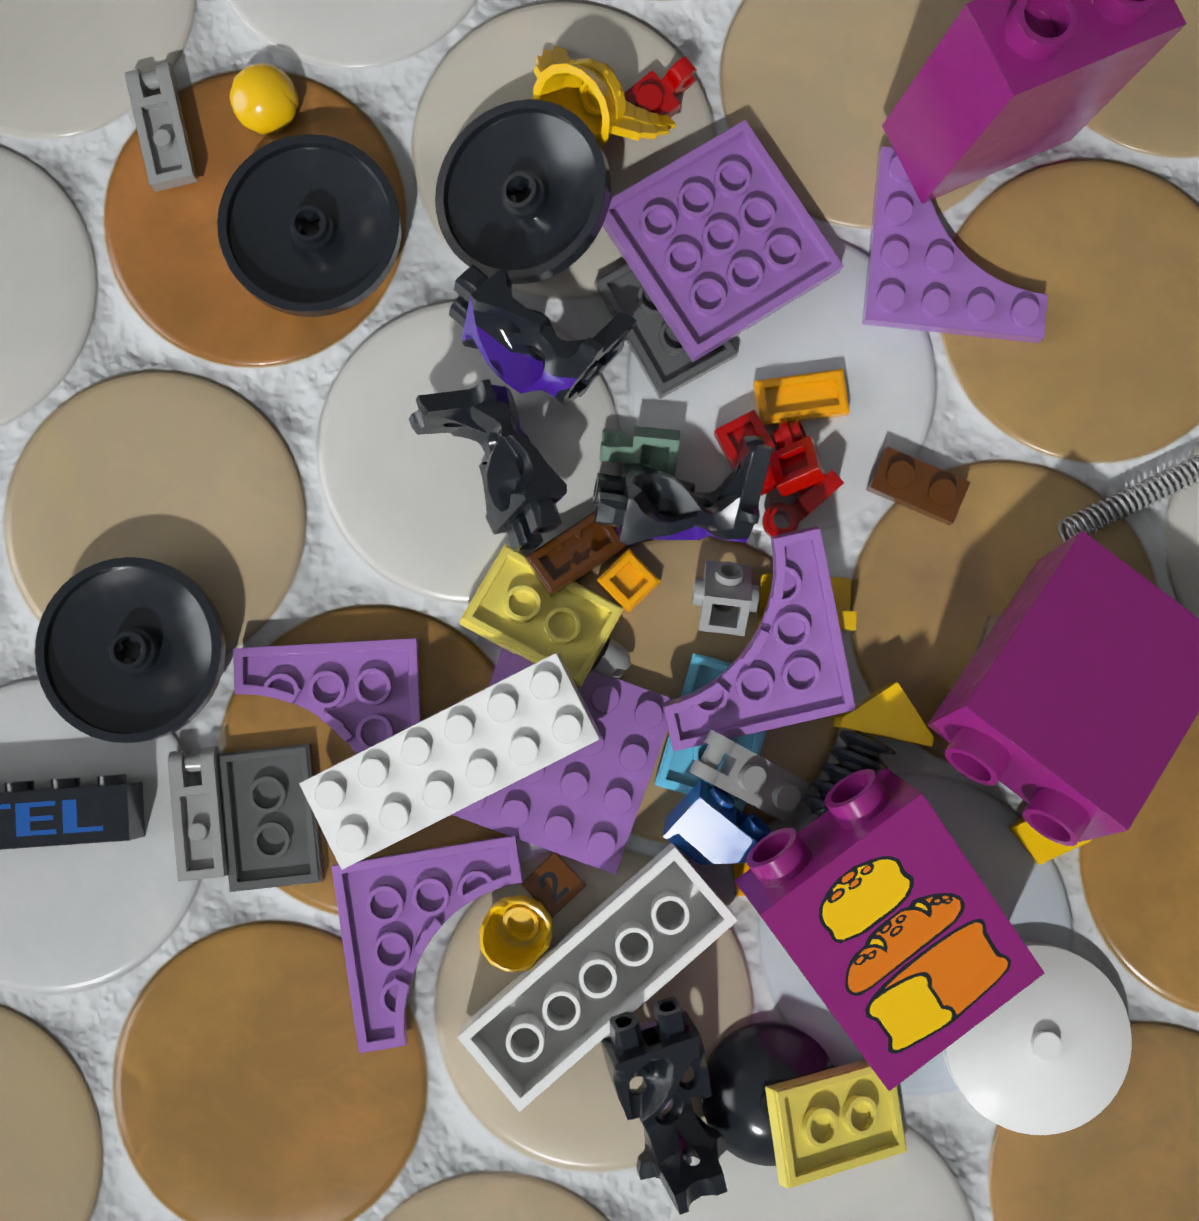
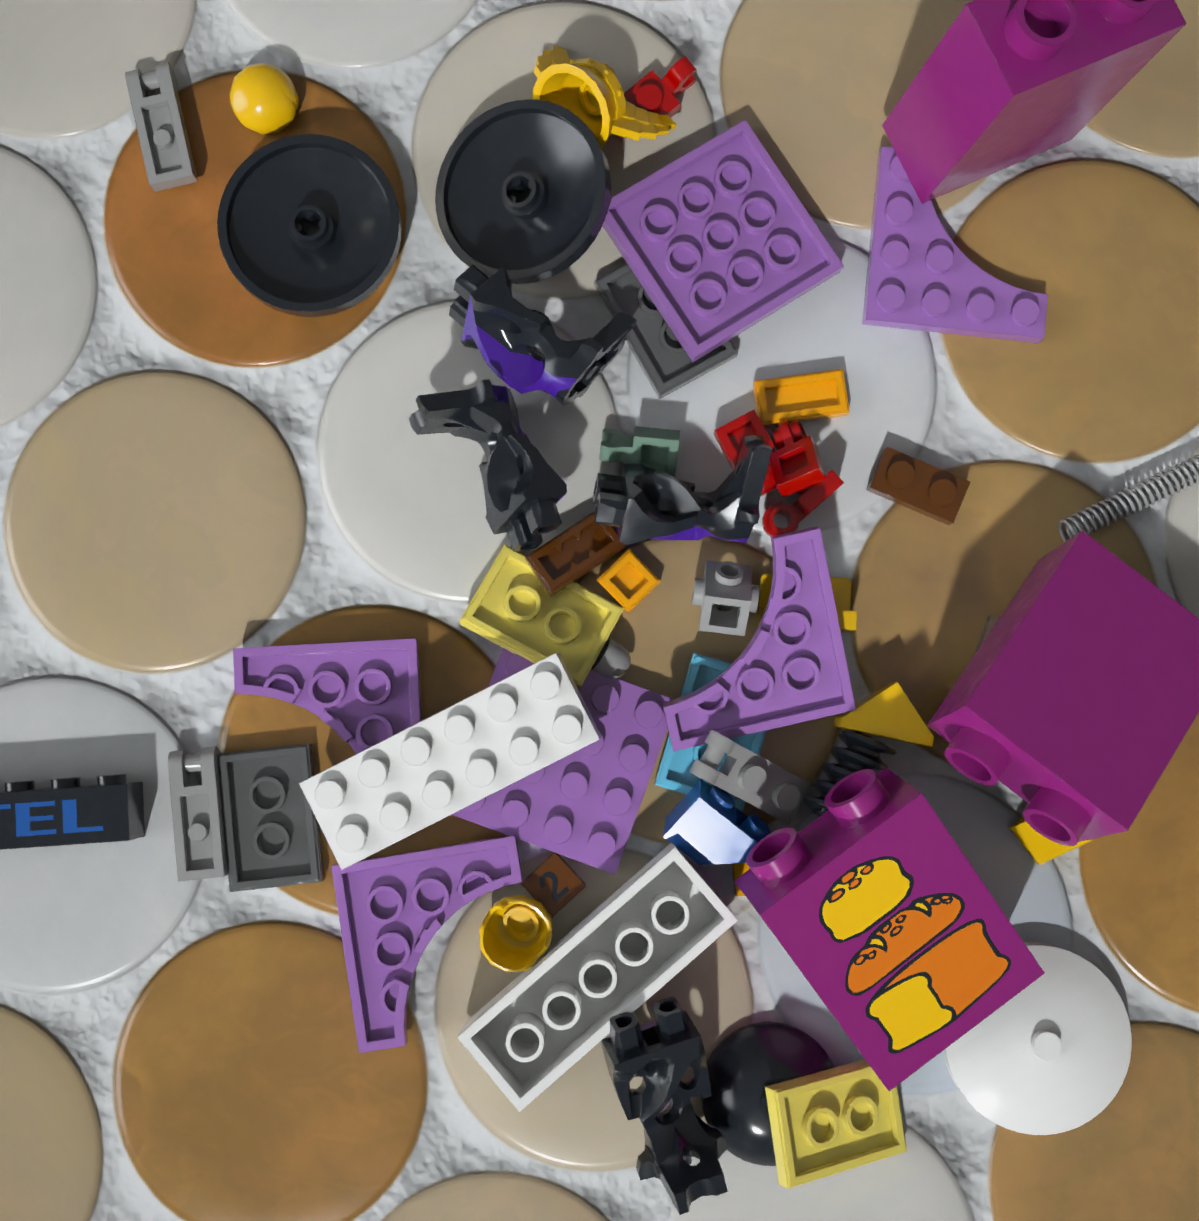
(129, 650): black dish -> none

